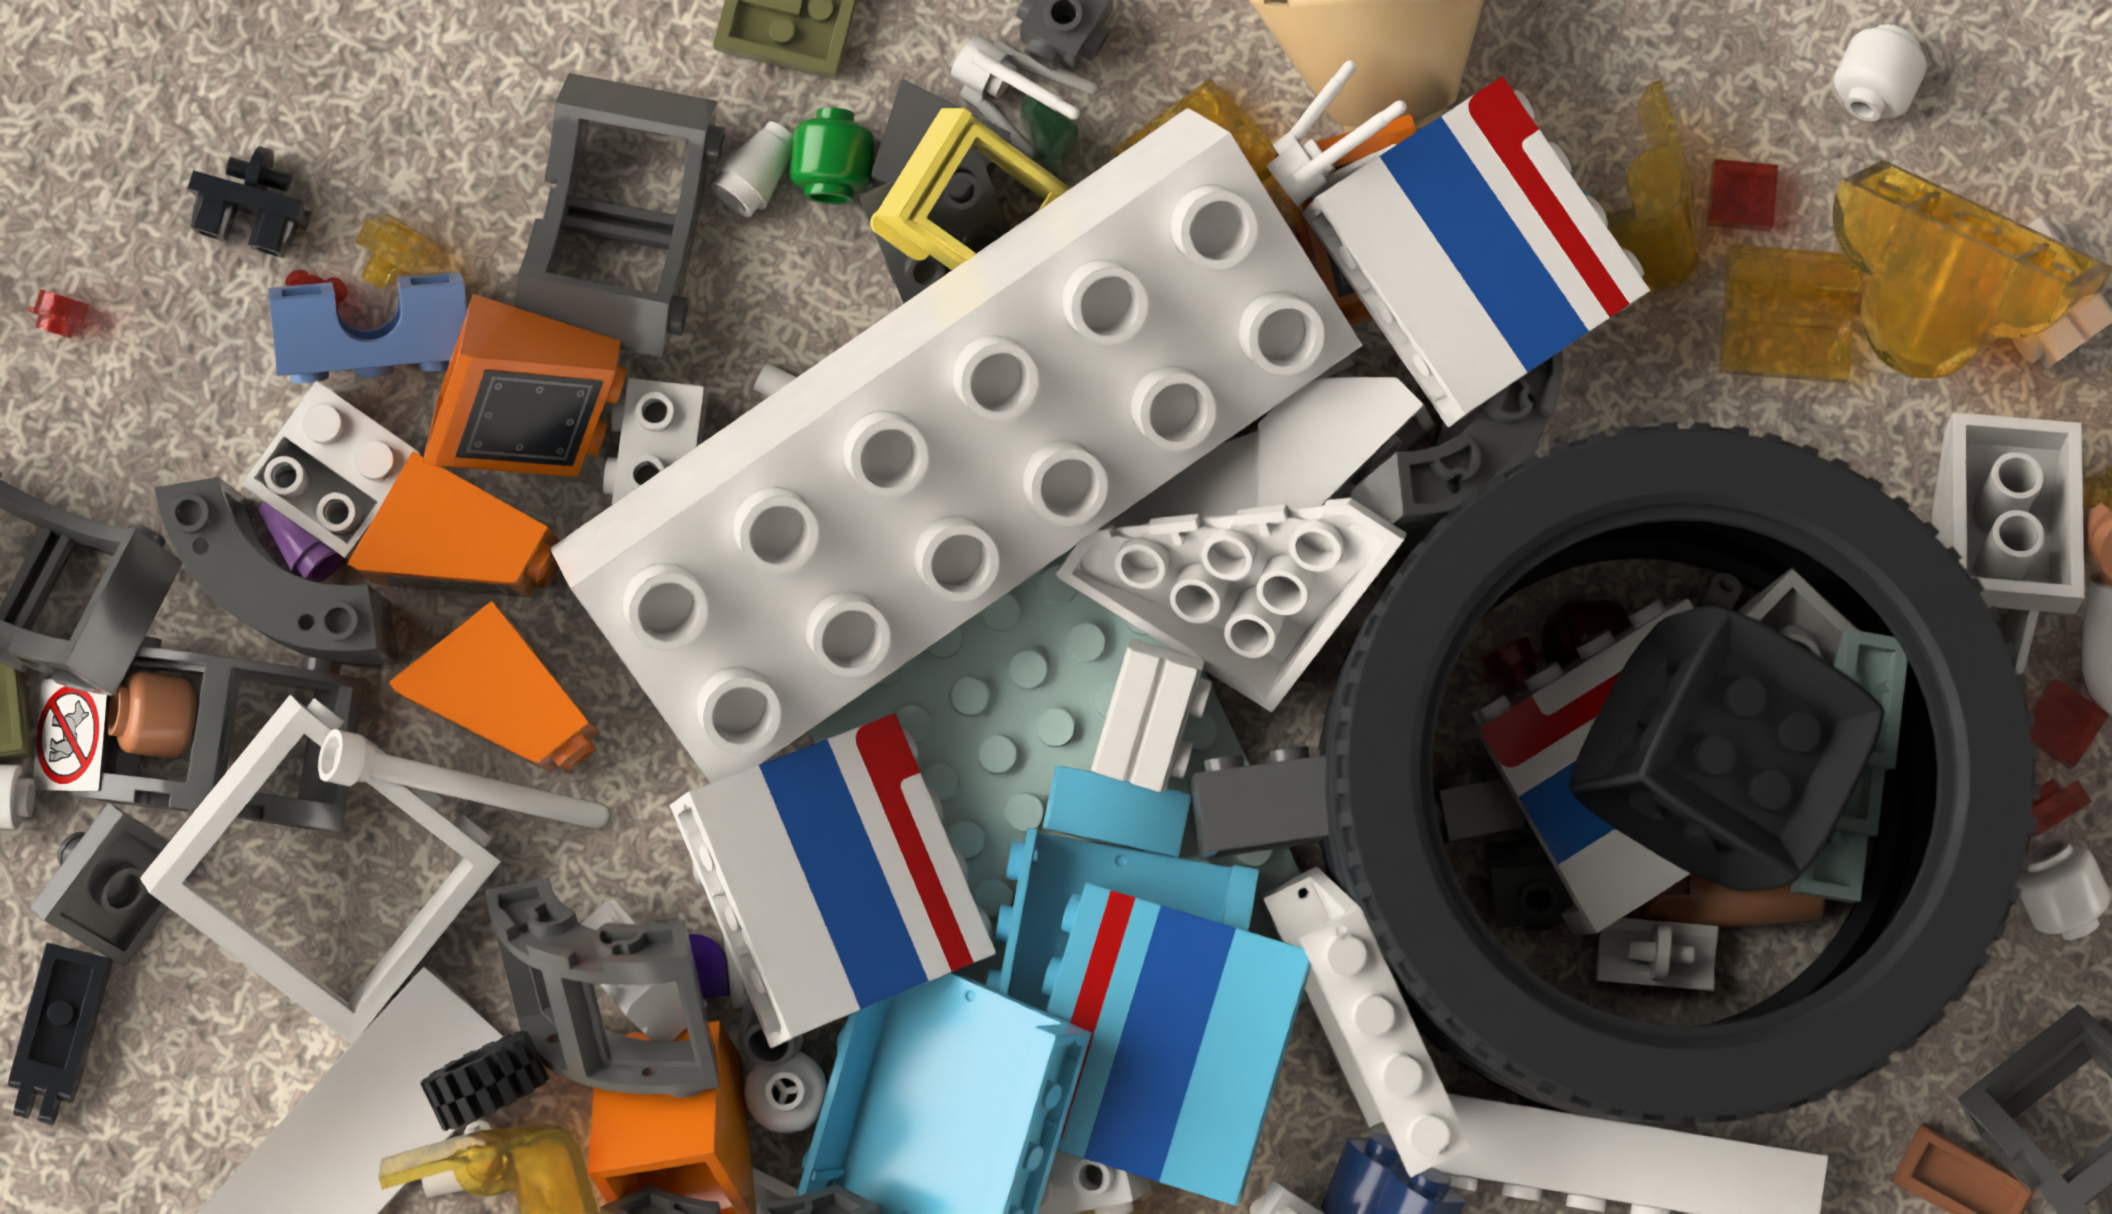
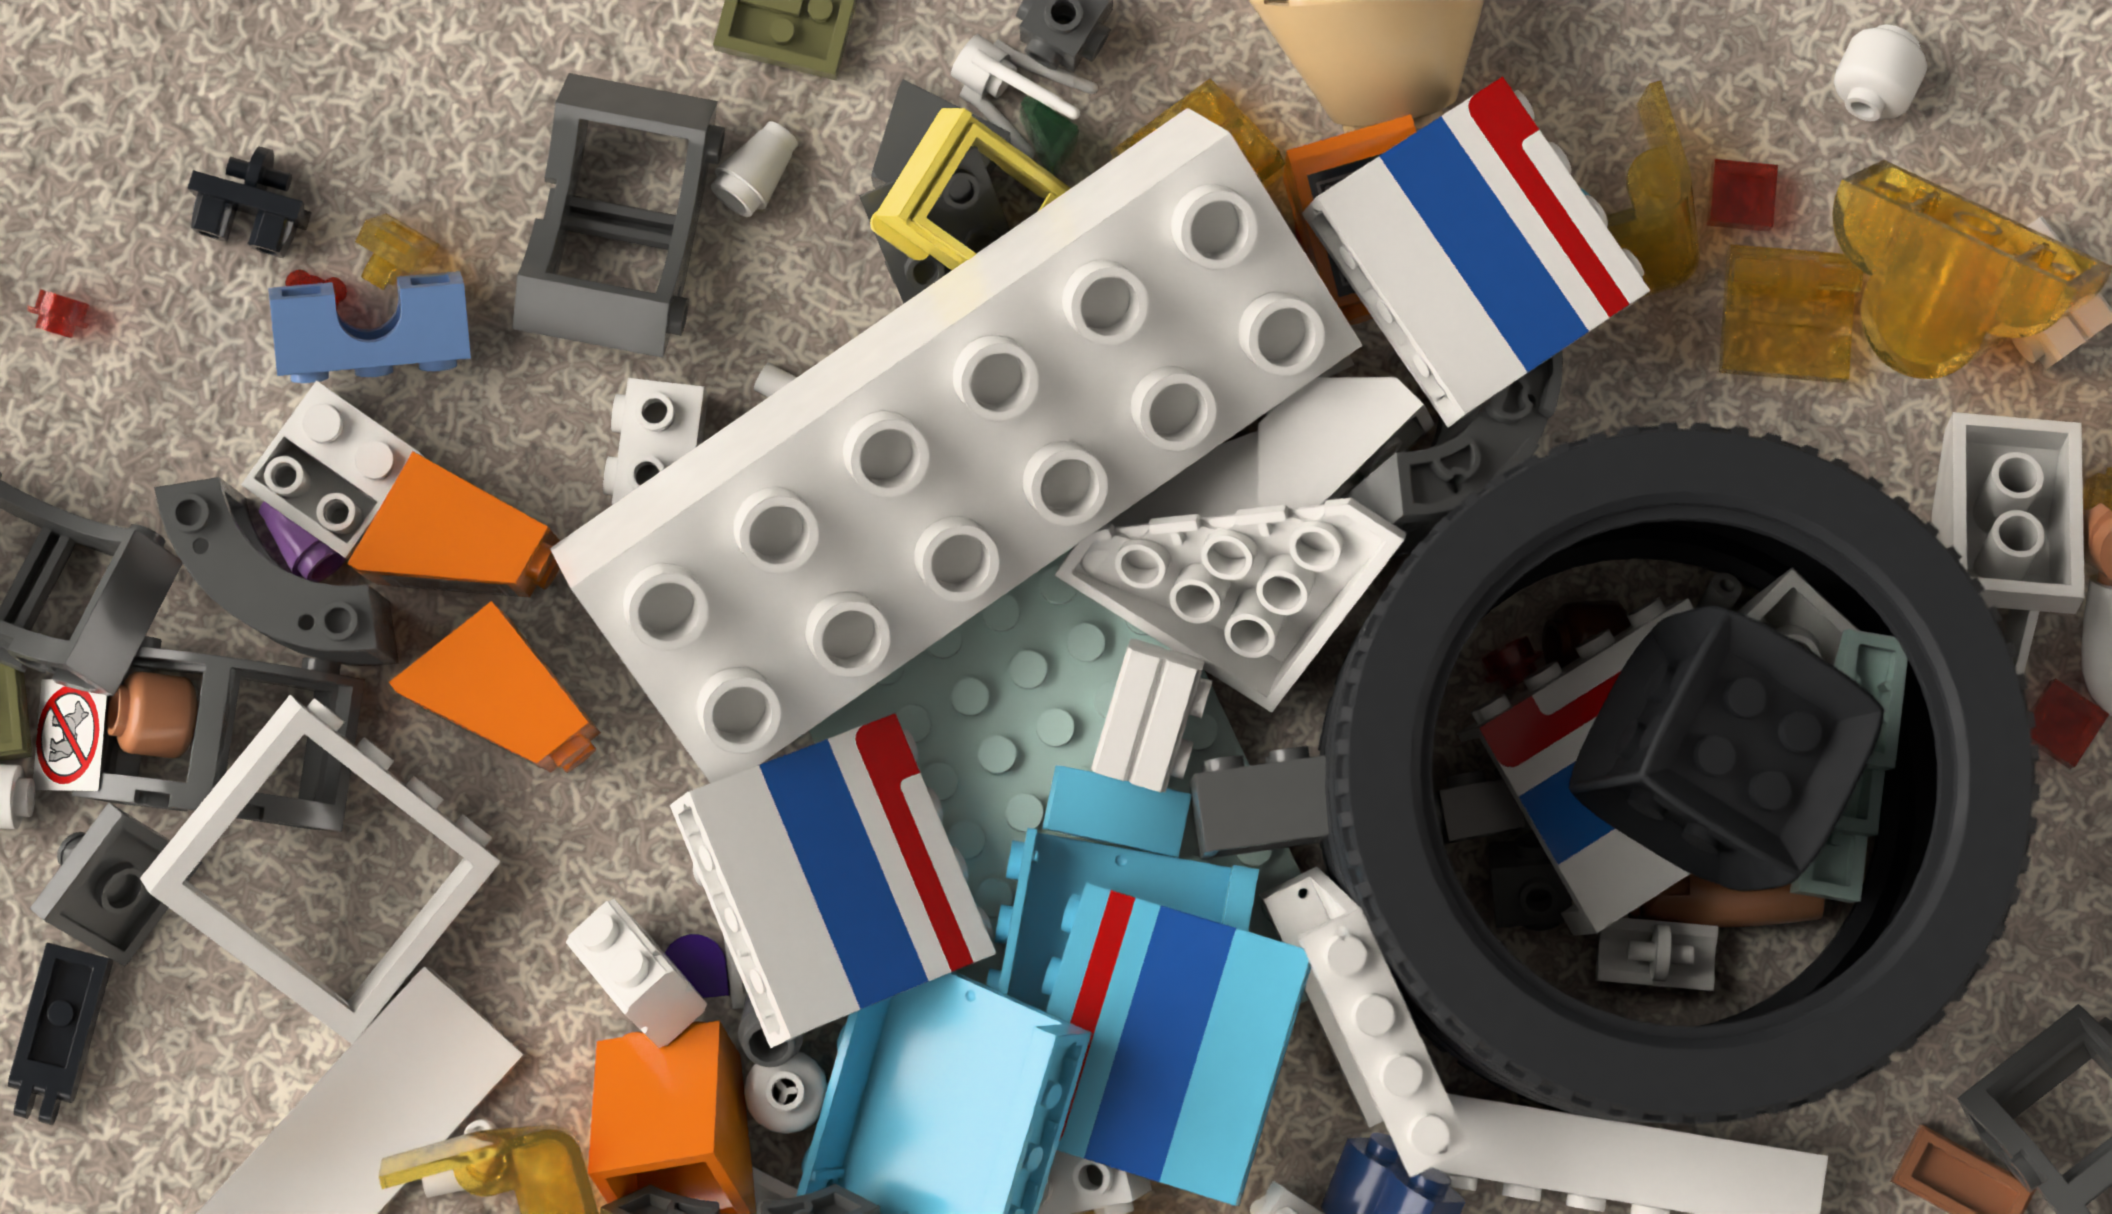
(350, 759): white piece -> none
(484, 1080): black tyre -> none
(523, 393): orange slope -> none
(551, 980): dark grey window -> none
(832, 157): green head -> none
(1307, 169): white plant -> none
(2057, 803): clear red plate -> none
(2063, 890): white head -> none

